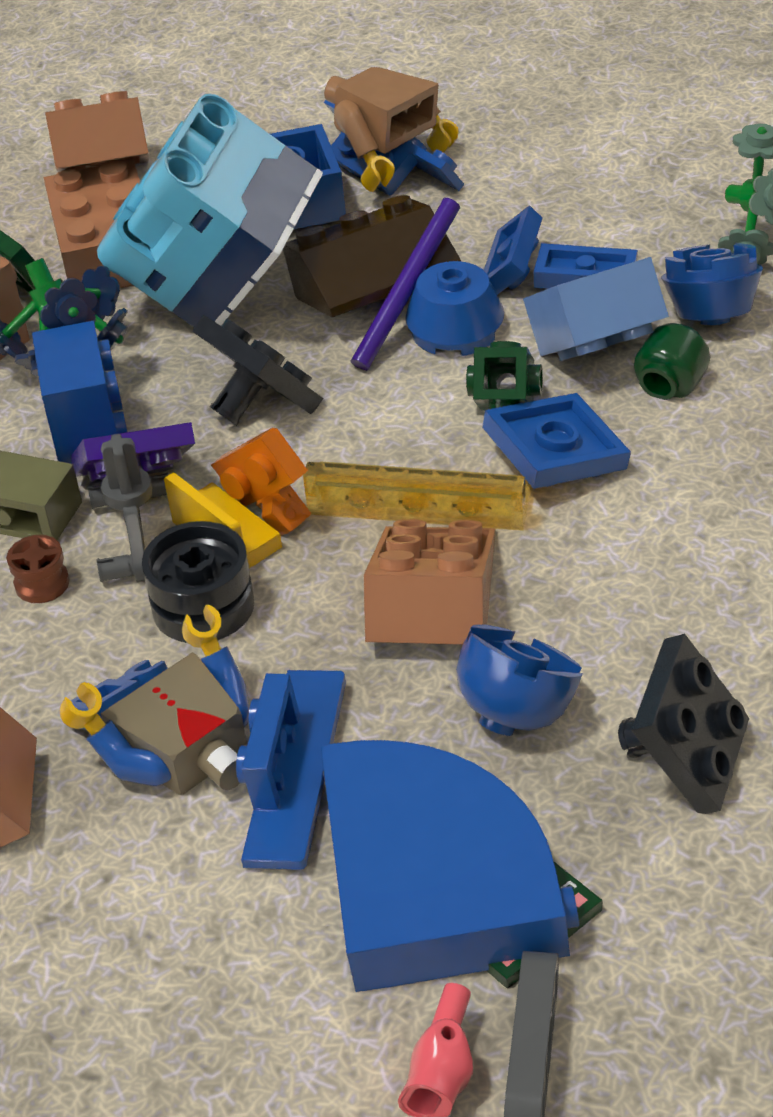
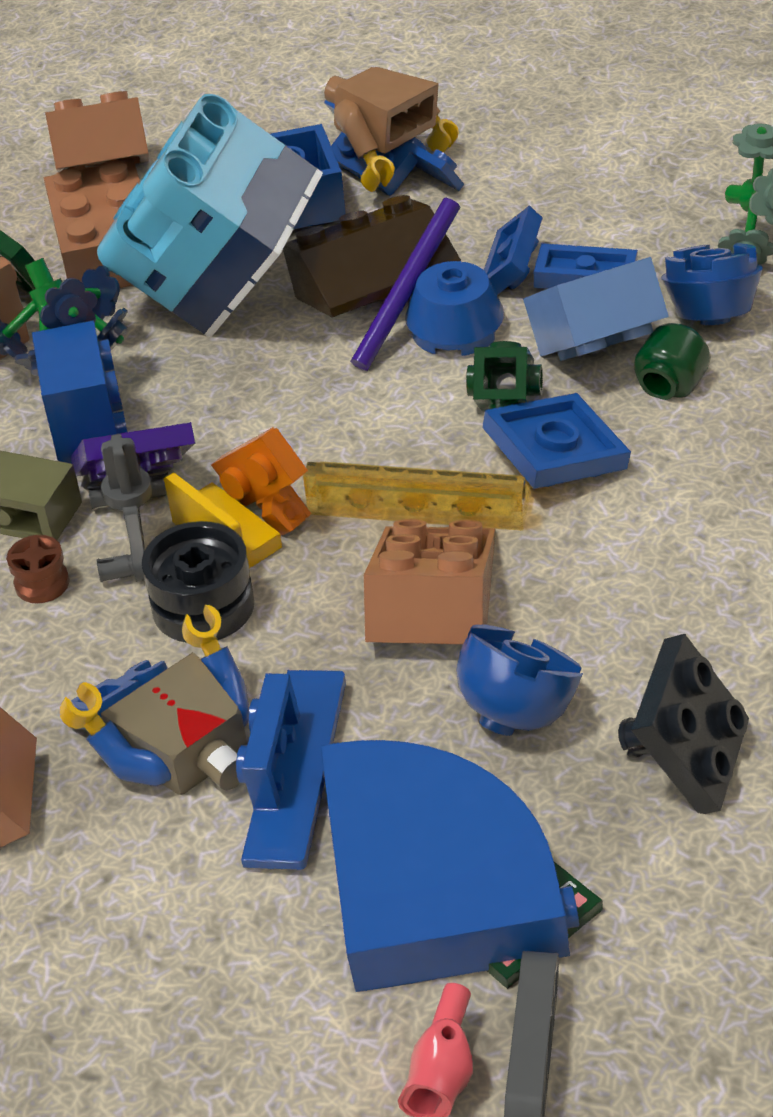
(255, 368): black plate -> none

